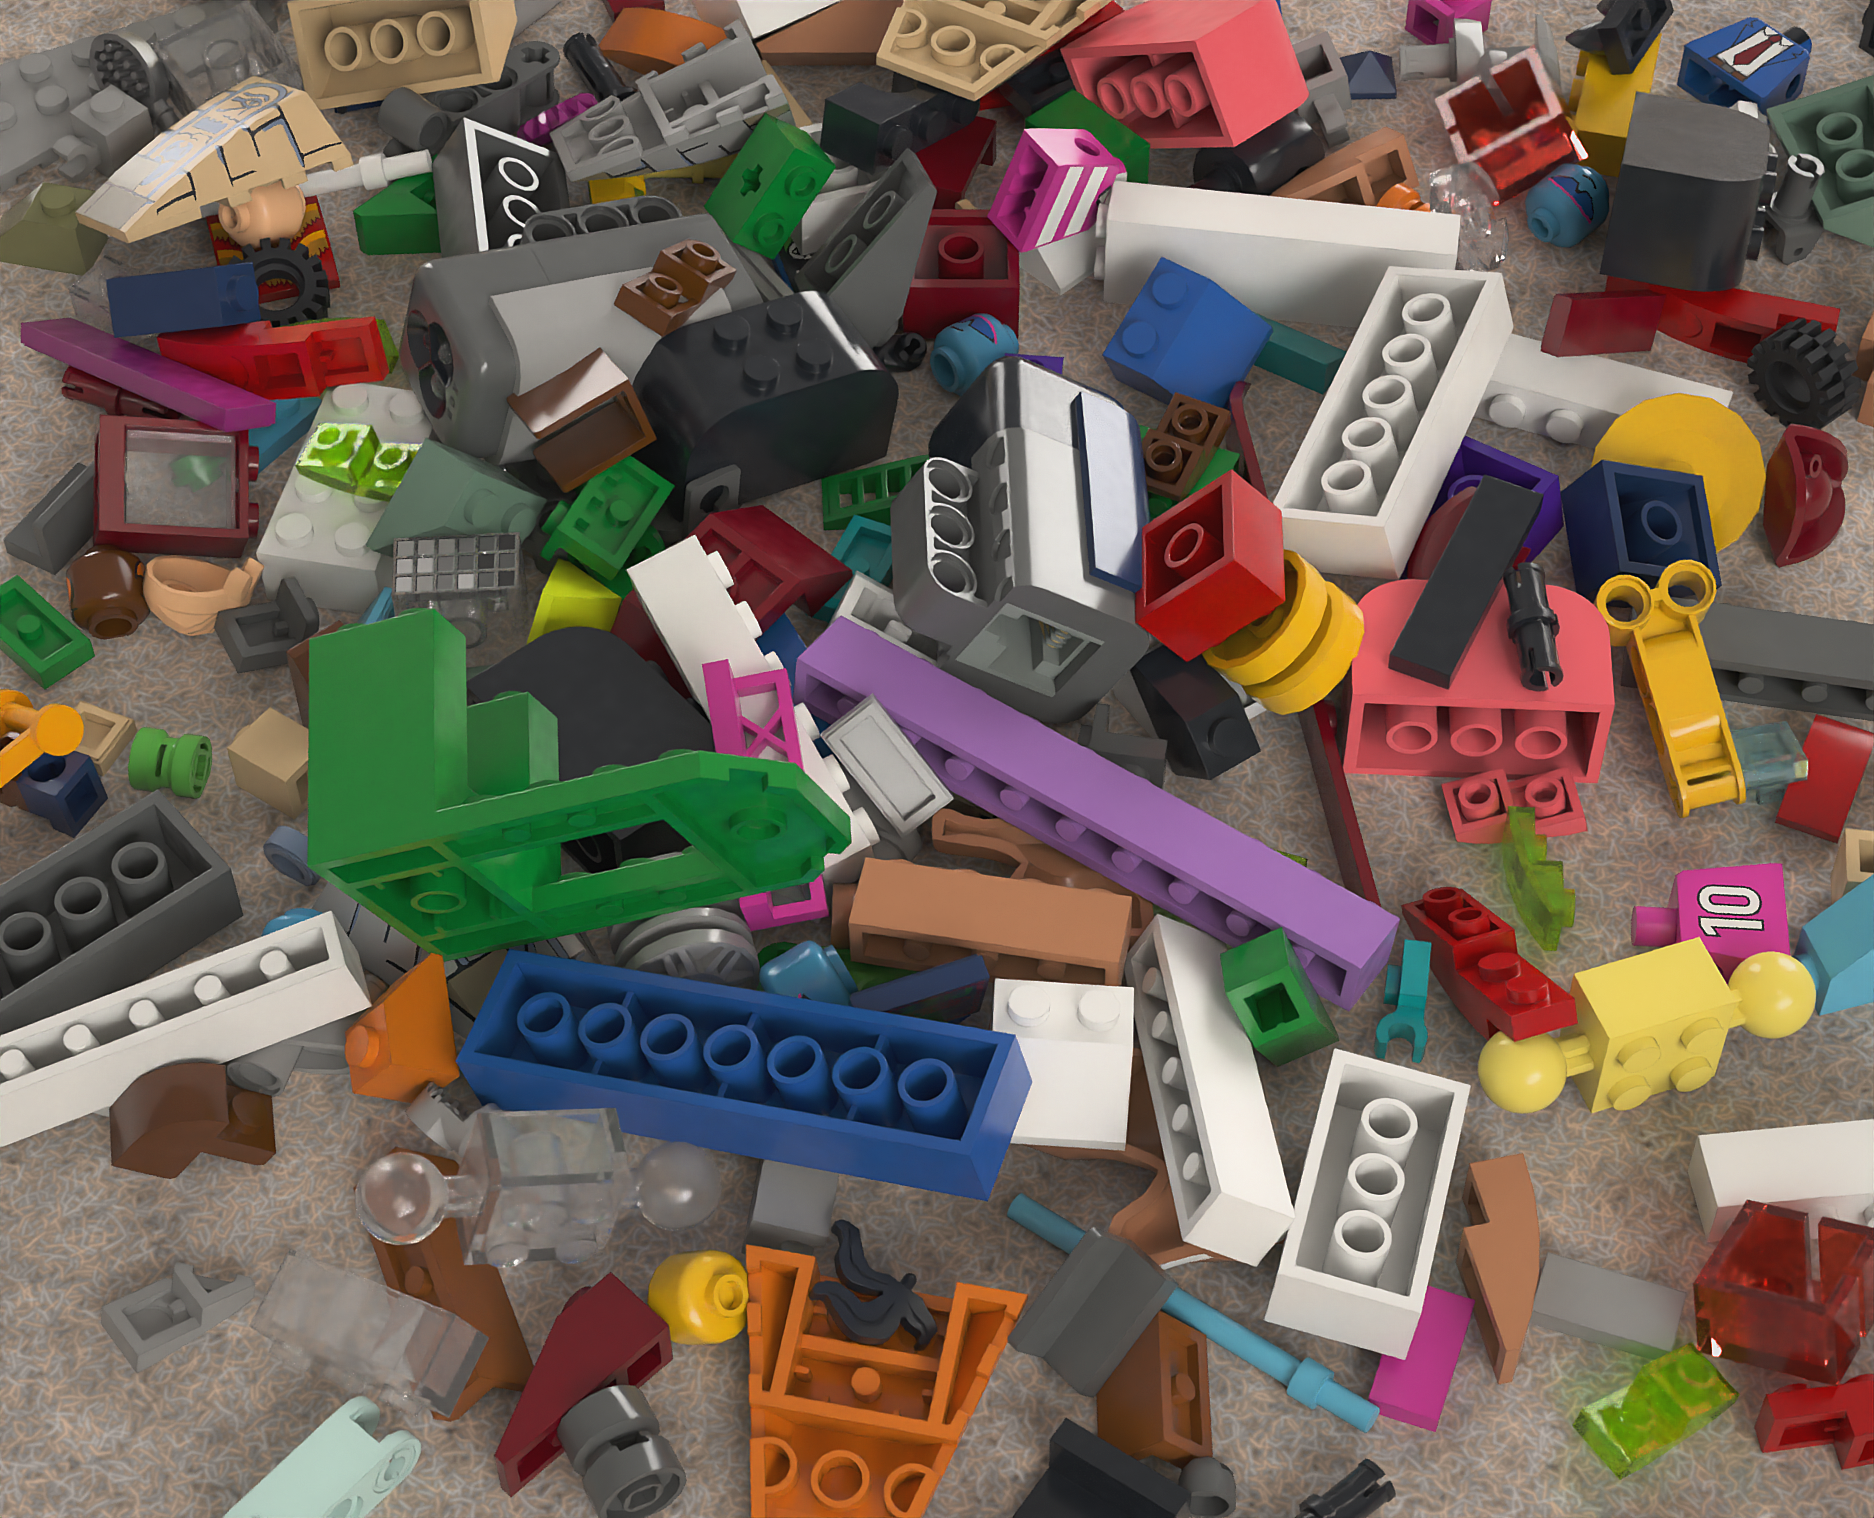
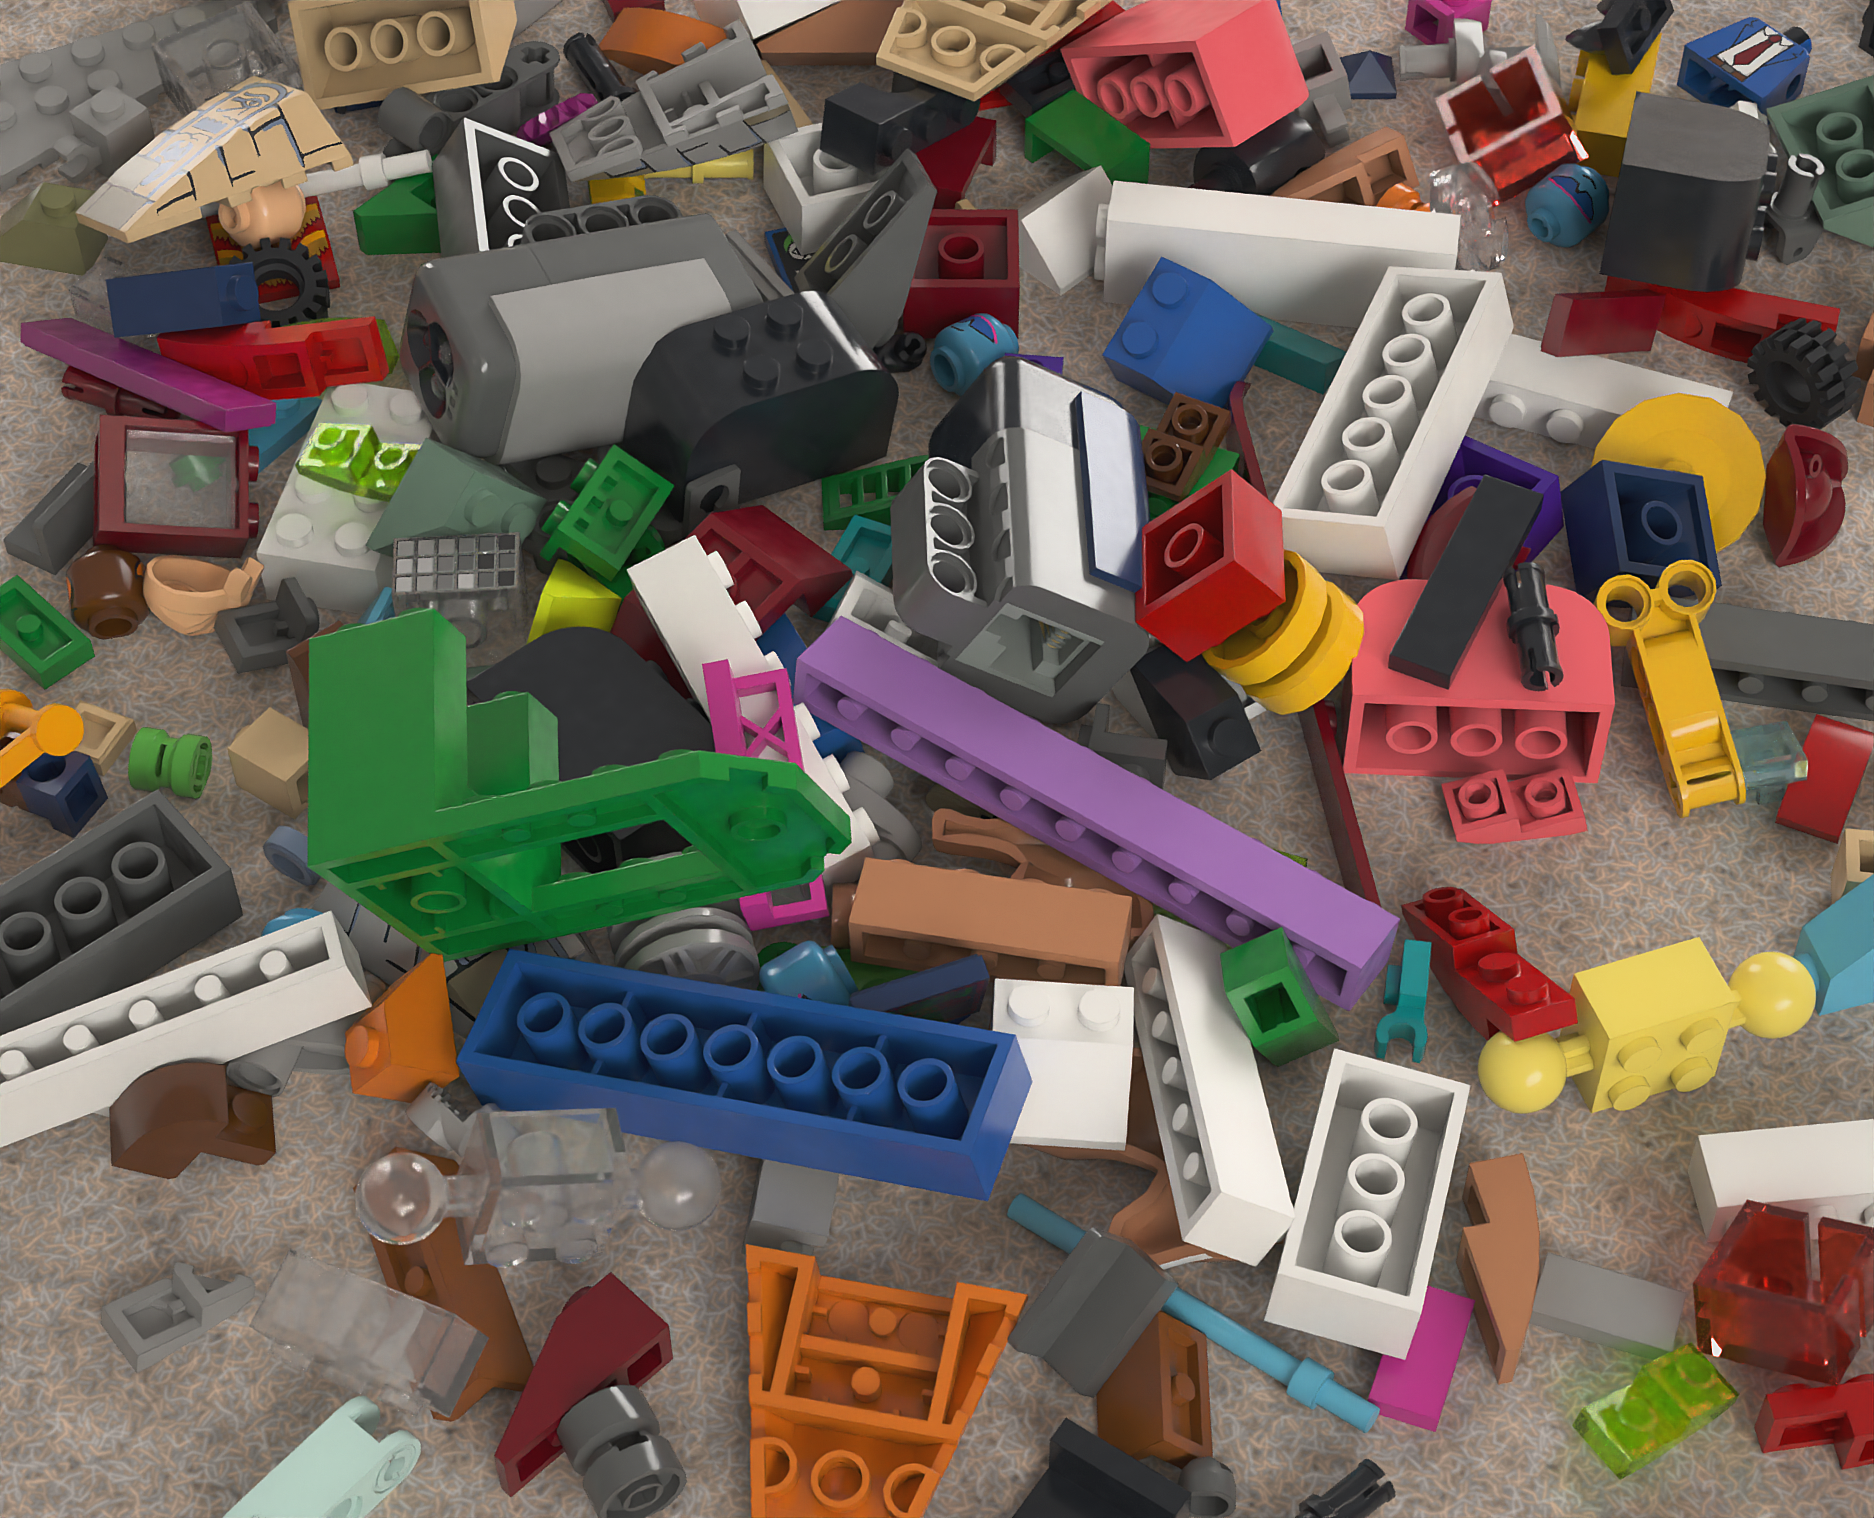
(136, 70): flat silver piece -> none
(595, 441): reddish brown piece -> none
(682, 269): reddish brown slope -> none
(700, 1296): yellow head -> none
(769, 186): green brick -> none
(873, 1320): black piece -> none
(887, 765): light grey tile -> none
(1053, 186): dark pink torso -> none
(1534, 881): clear neon green slope -> none
(1729, 908): dark pink torso -> none

